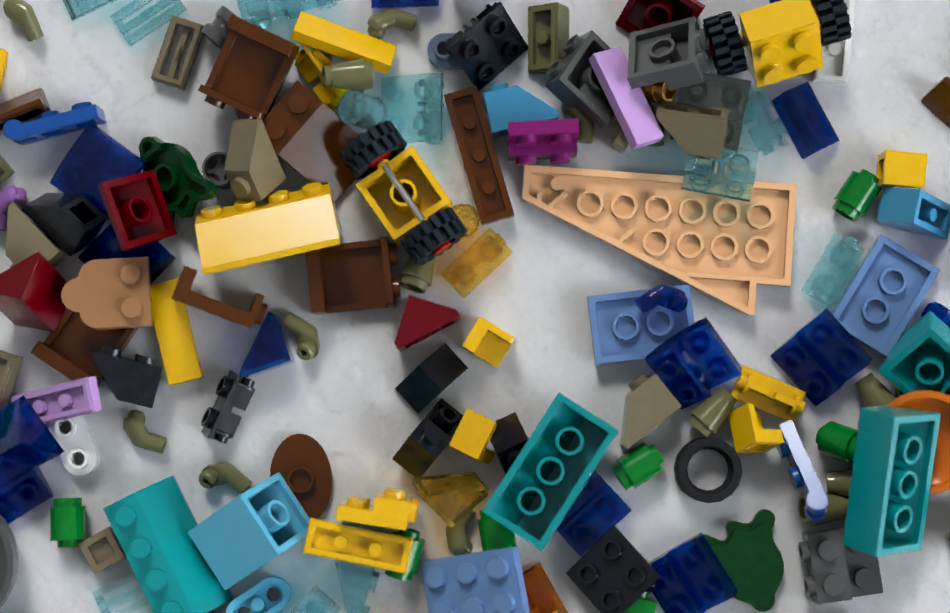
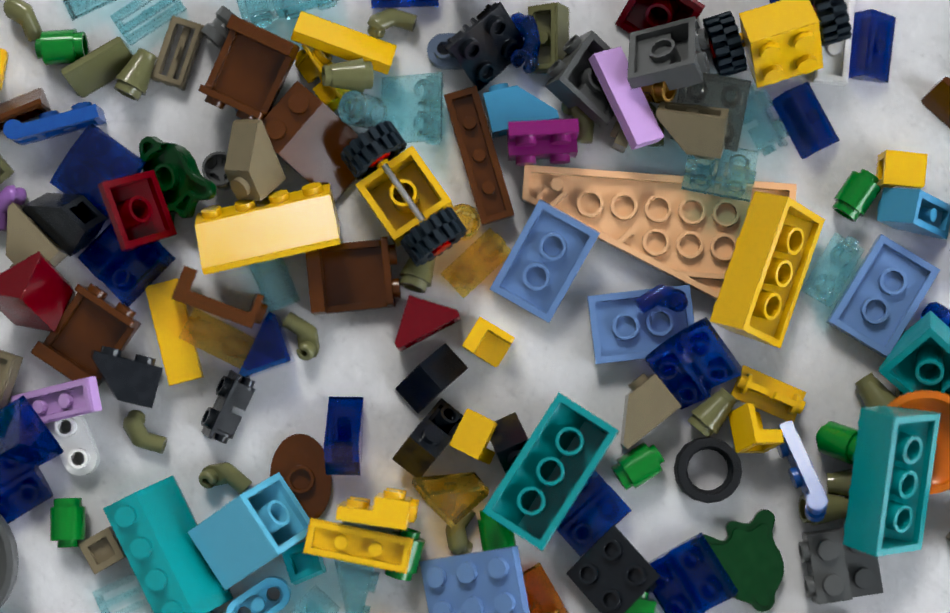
(61, 46): none -> green brick
(97, 67): none -> olive slope
(111, 293): medium nougat plate -> none
(136, 74): none -> olive cone
(217, 338): none -> clear yellow hinge
(275, 283): none -> clear light blue tile
(301, 565): none -> teal plate
(344, 436): none -> clear blue slope
(530, 52): none -> clear blue piece
(544, 260): none -> medium blue plate
(767, 268): none -> yellow slope
(821, 357): clear blue slope -> none
(871, 46): none -> clear blue slope

